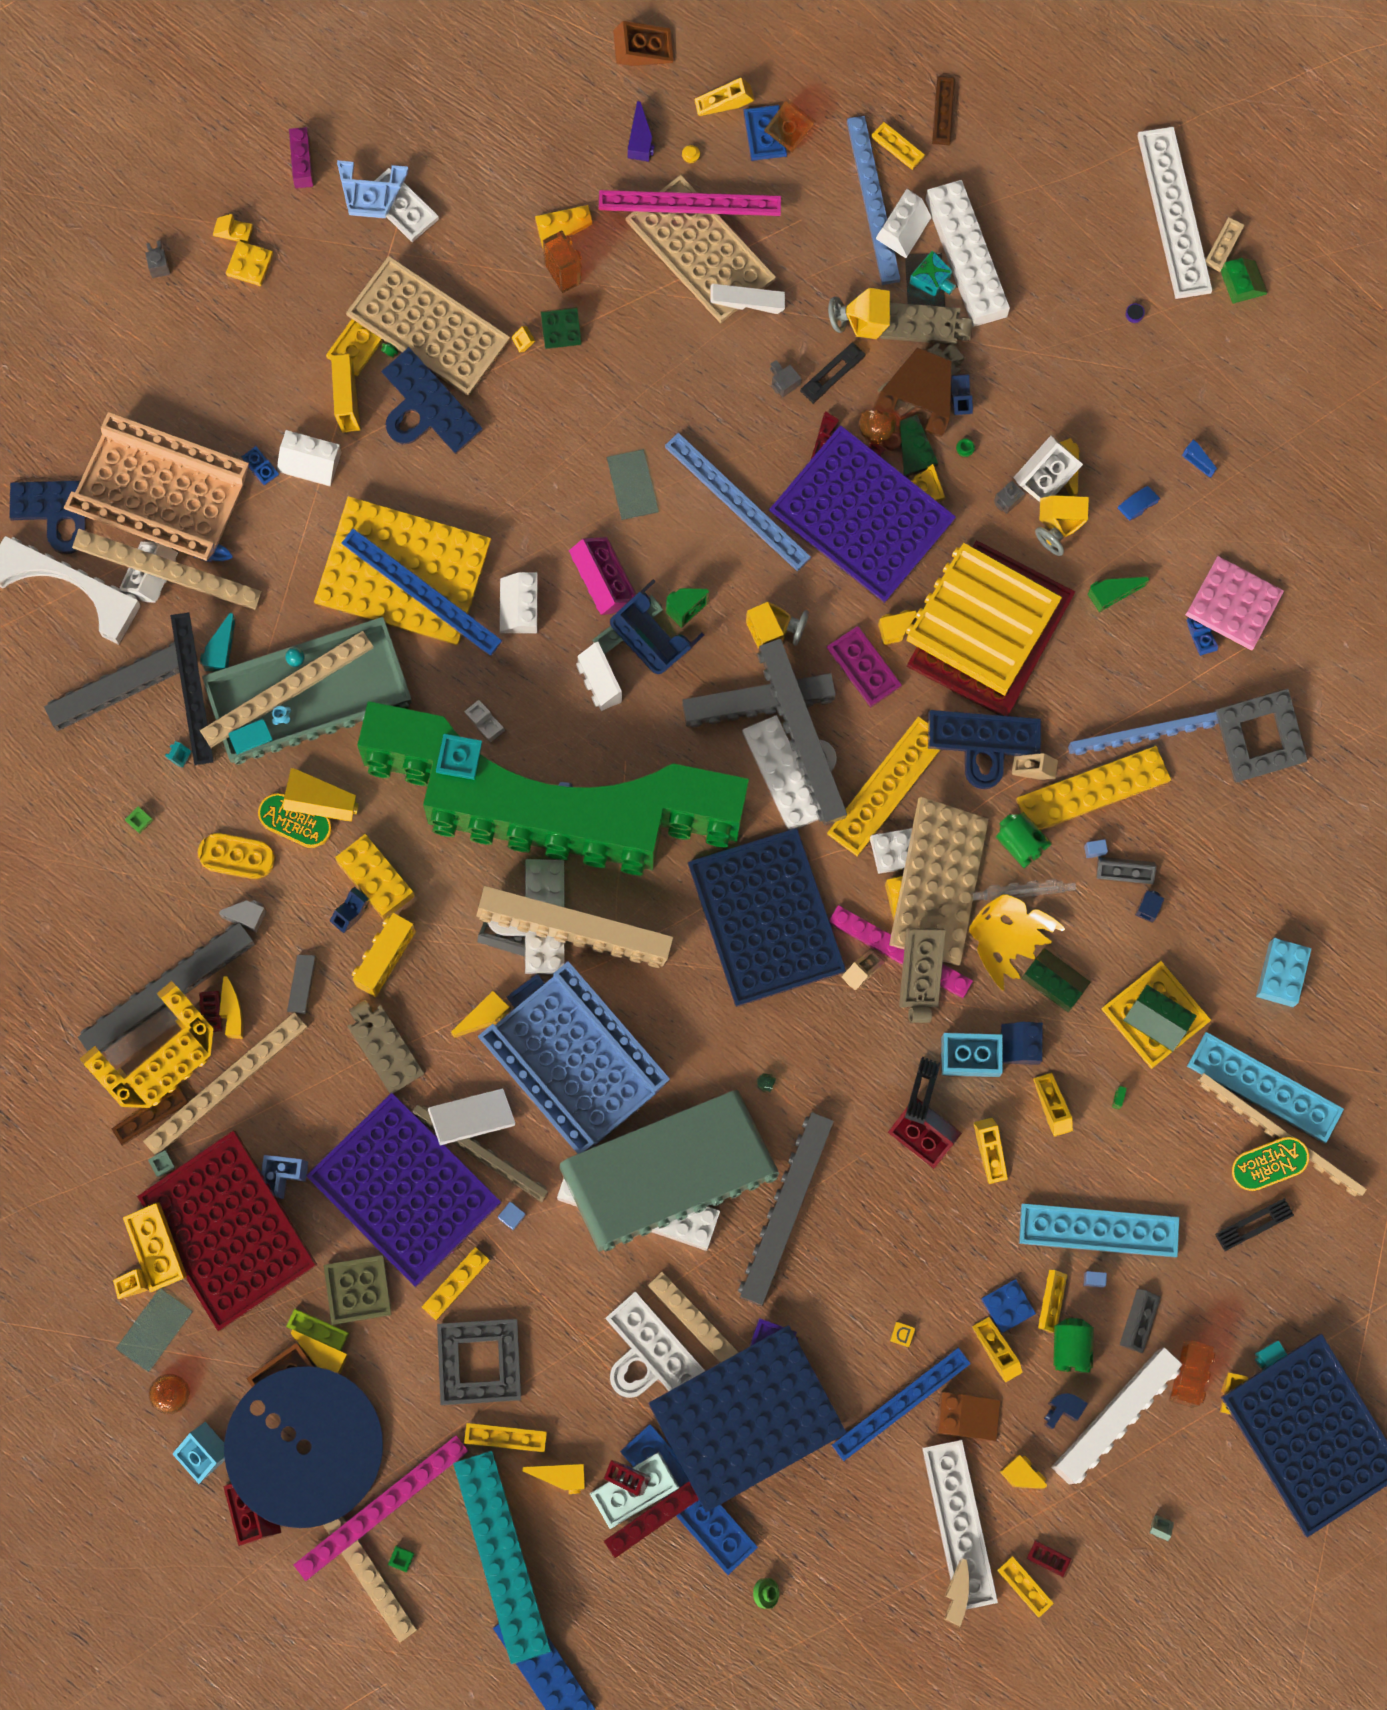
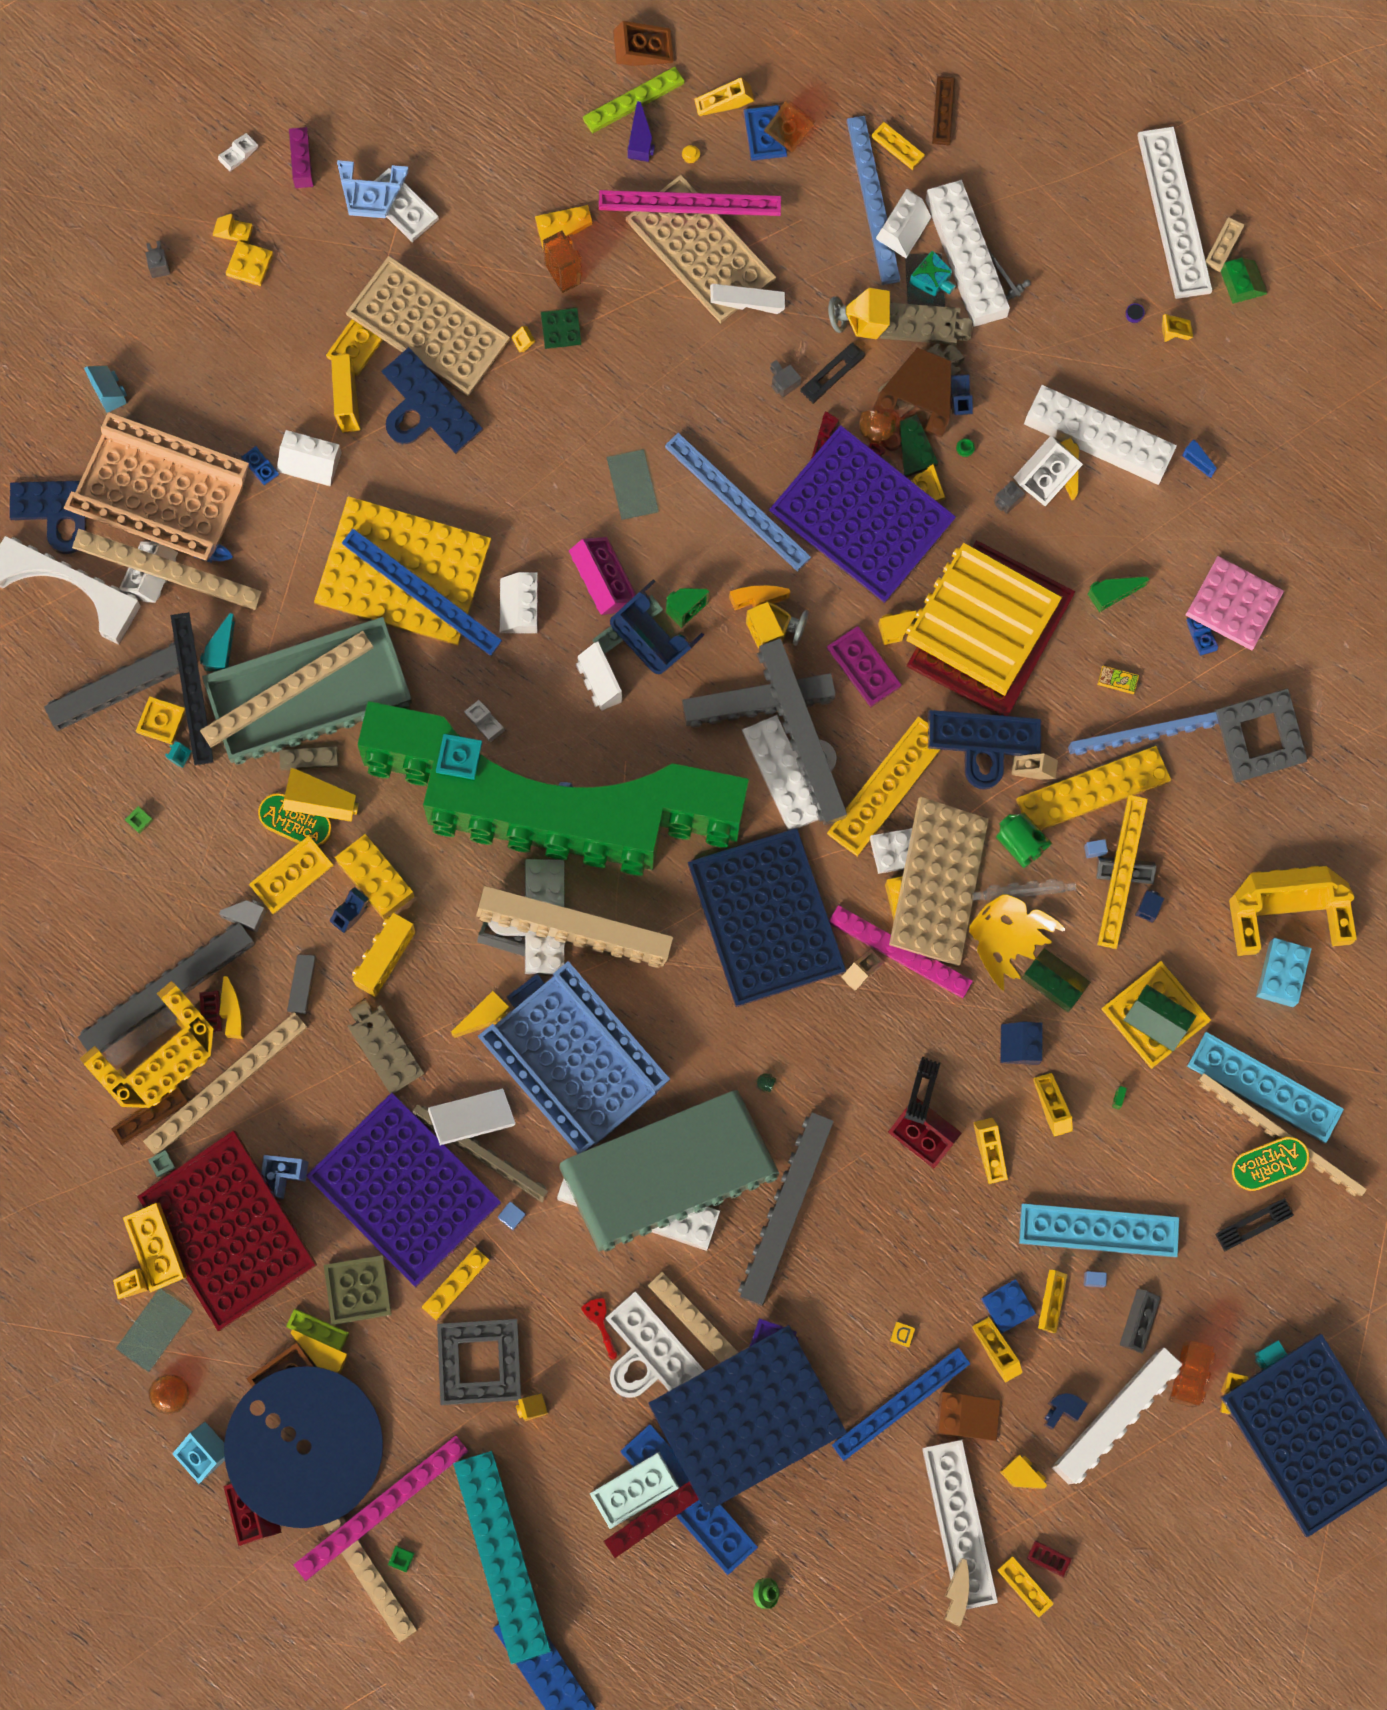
(106, 387): none -> medium azure slope
(160, 720): none -> yellow plate
(236, 856): yellow tile -> none
(239, 152): none -> white slope
(250, 736): teal slope -> none
(277, 712): medium azure plate -> none
(291, 875): none -> yellow plate
(294, 657): teal piece -> none
(308, 758): none -> dark tan plate
(389, 349): green plate -> none
(505, 1437): yellow plate -> none
(531, 1407): none -> yellow slope
(562, 1476): yellow slope -> none
(599, 1320): none -> red piece
(627, 102): none -> lime plate
(642, 1484): dark red slope -> none
(757, 595): none -> light orange slope
(922, 972): dark tan hinge -> none
(971, 1055): medium azure brick -> none
(1016, 290): none -> dark grey piece
(1063, 517): yellow piece -> none
(1073, 1345): green cylinder -> none
(1100, 434): none -> white brick
(1118, 680): none -> tile
(1122, 872): none -> yellow plate
(1138, 502): blue slope -> none
(1161, 1527): sand green plate -> none
(1176, 327): none -> yellow slope
(1289, 893): none -> yellow wedge

